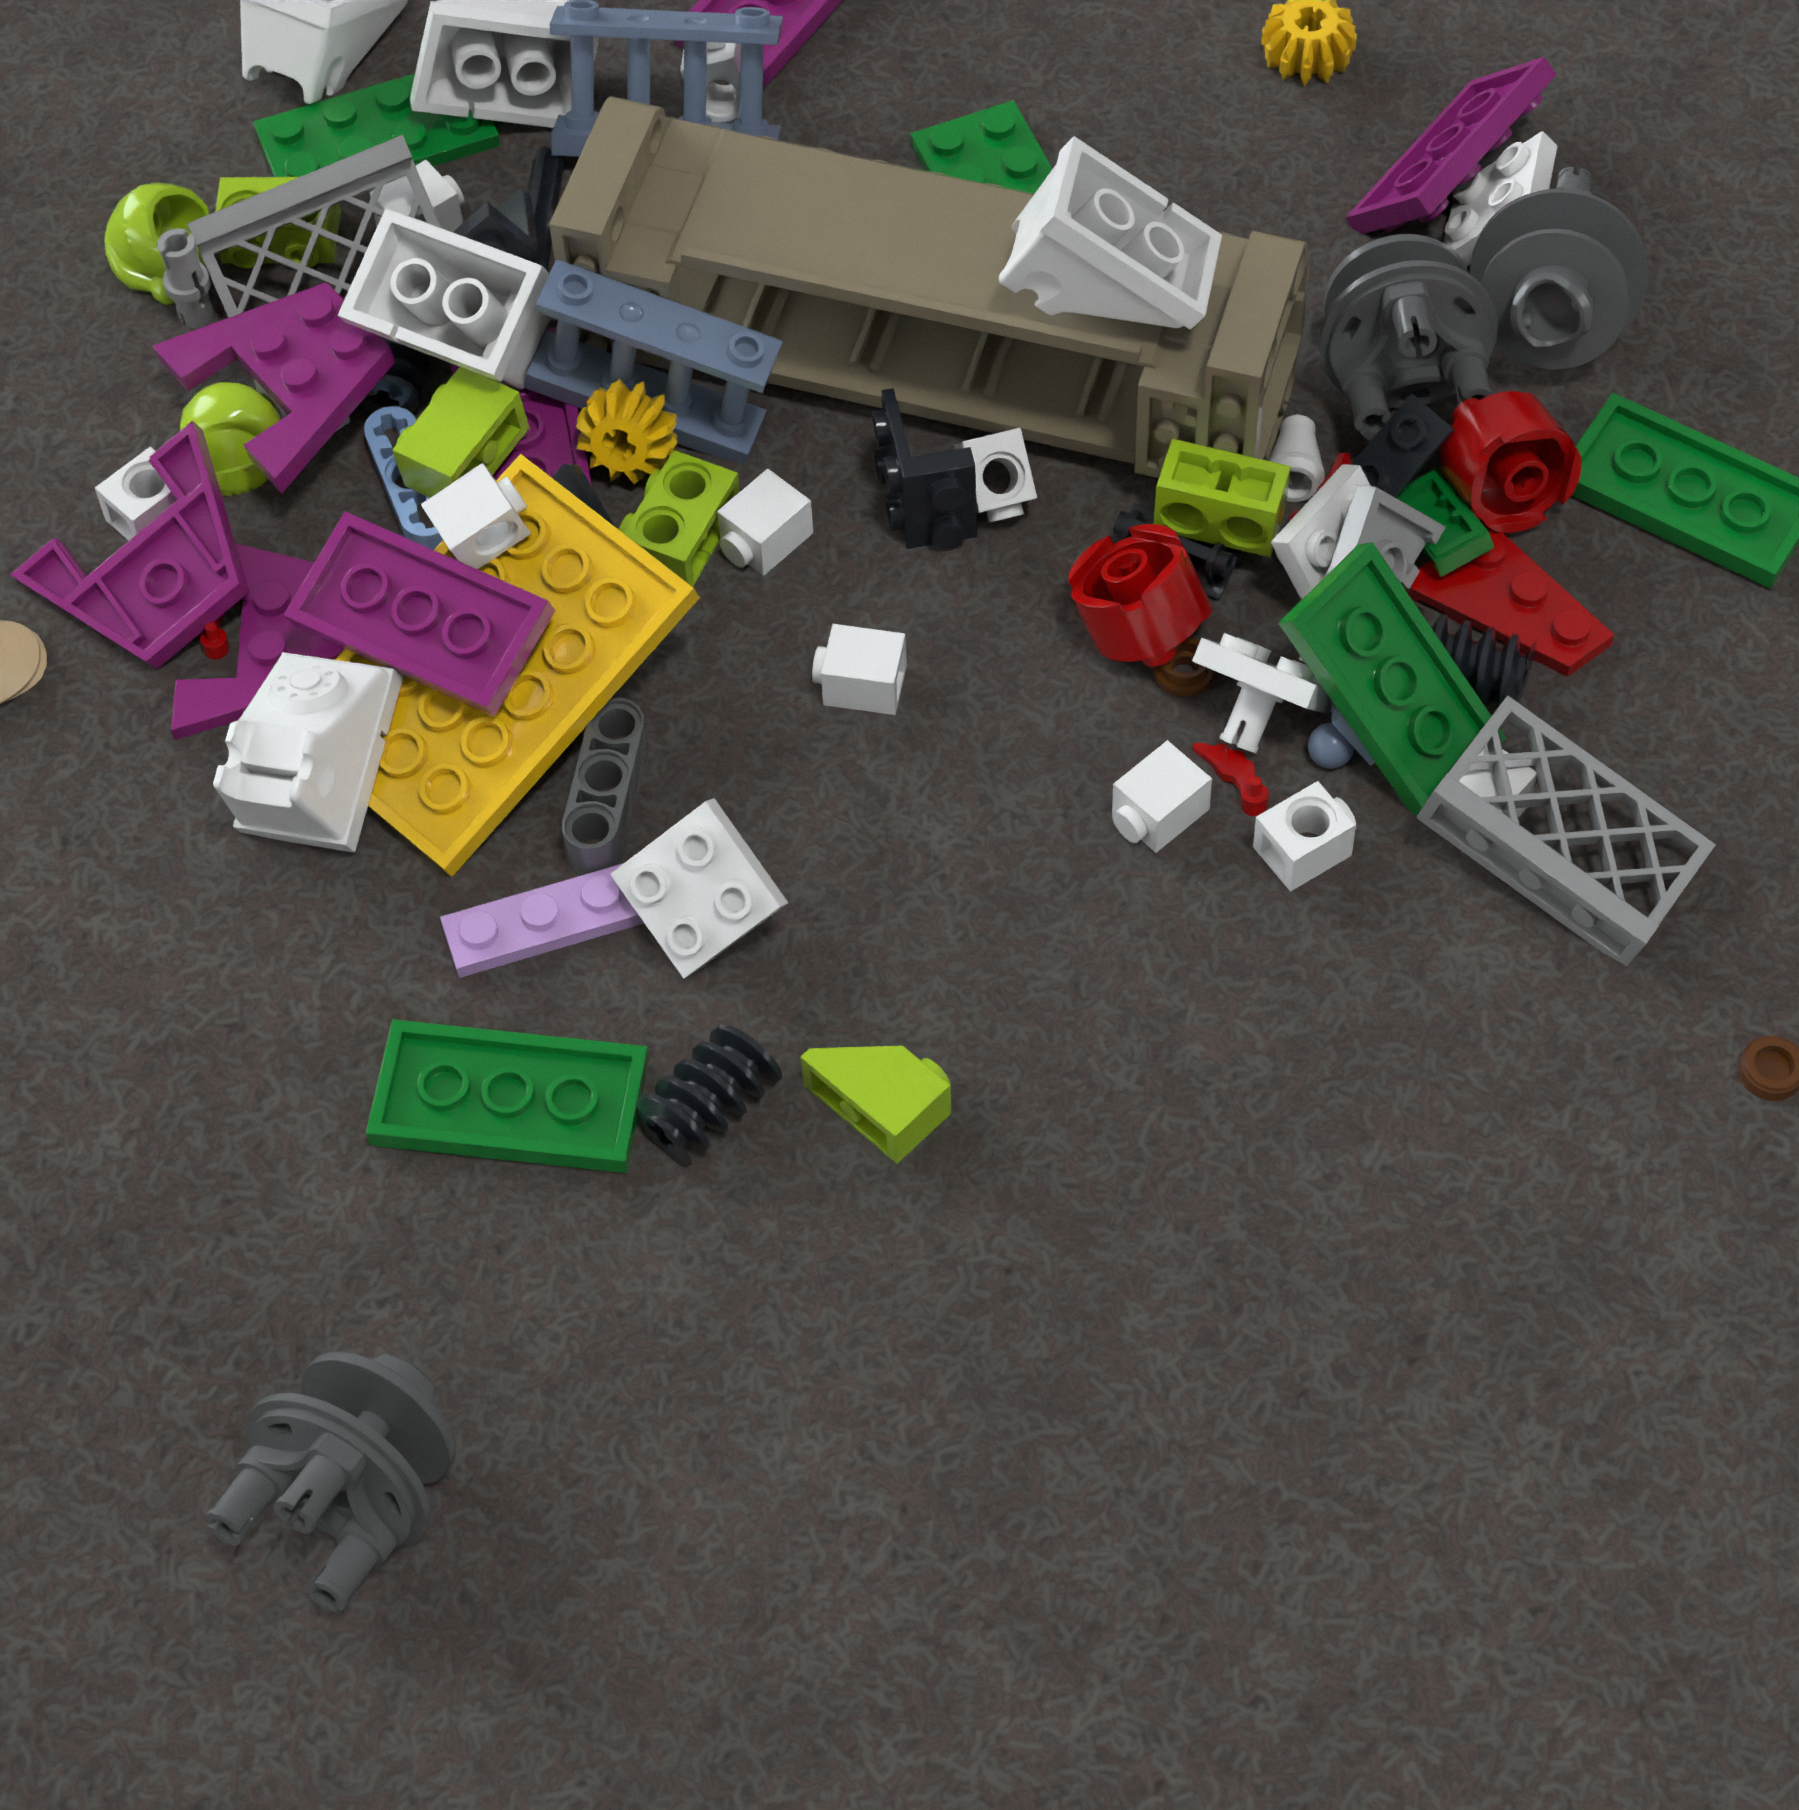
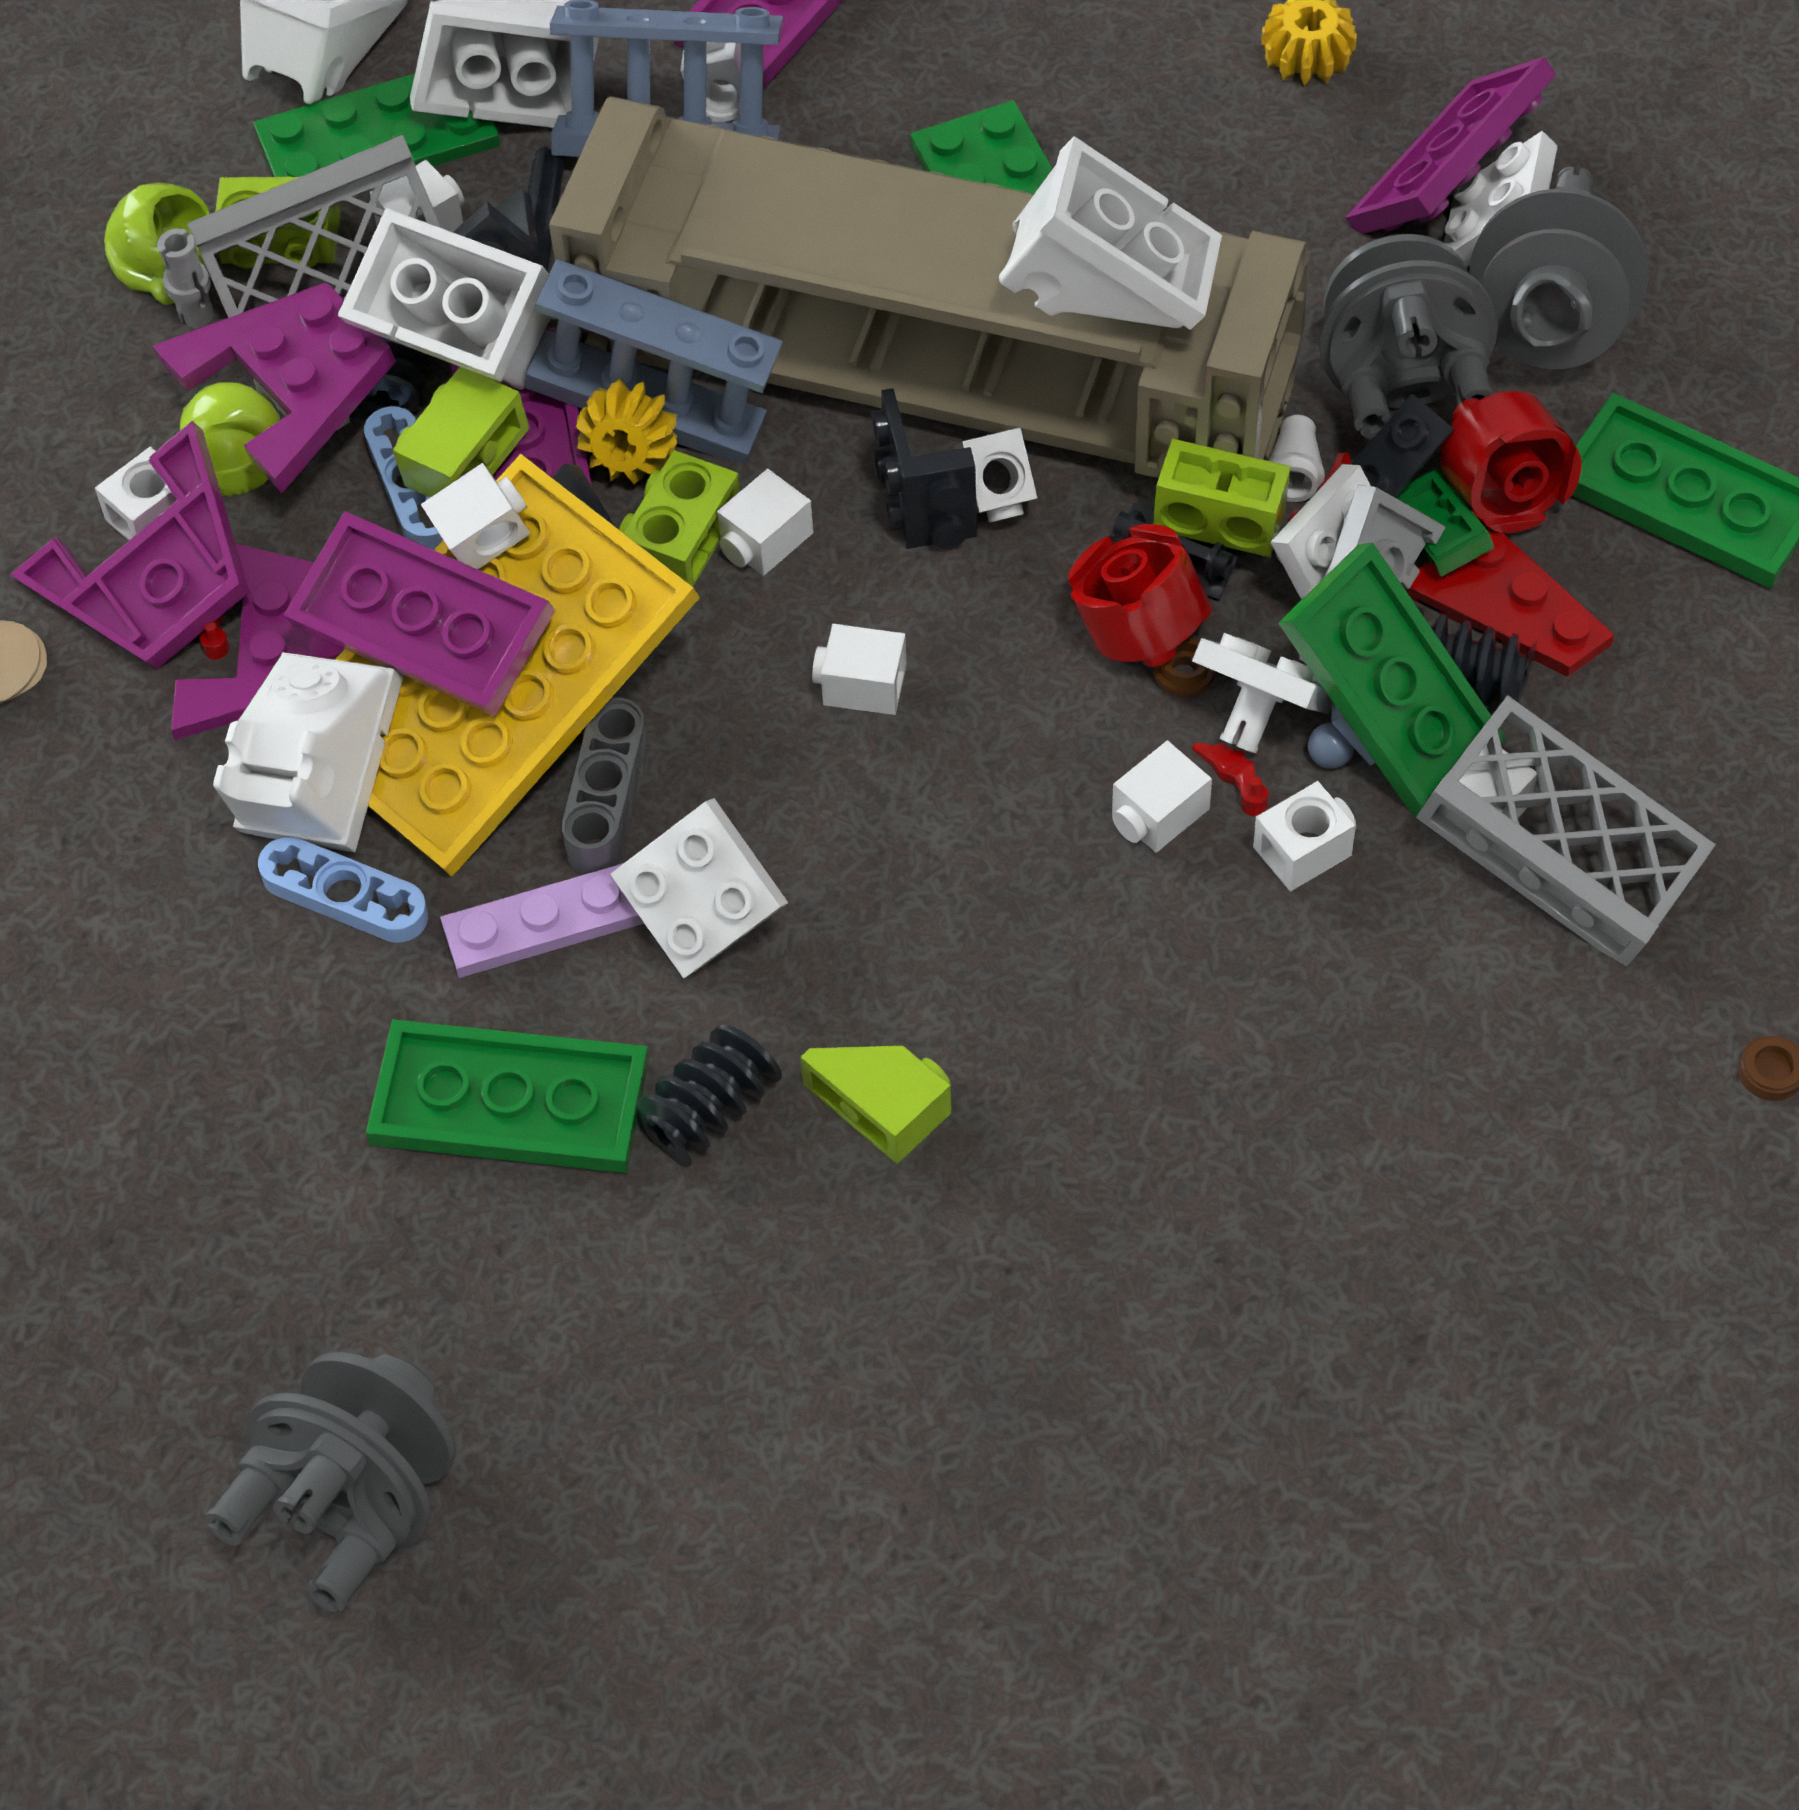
(330, 868): none -> light blue beam

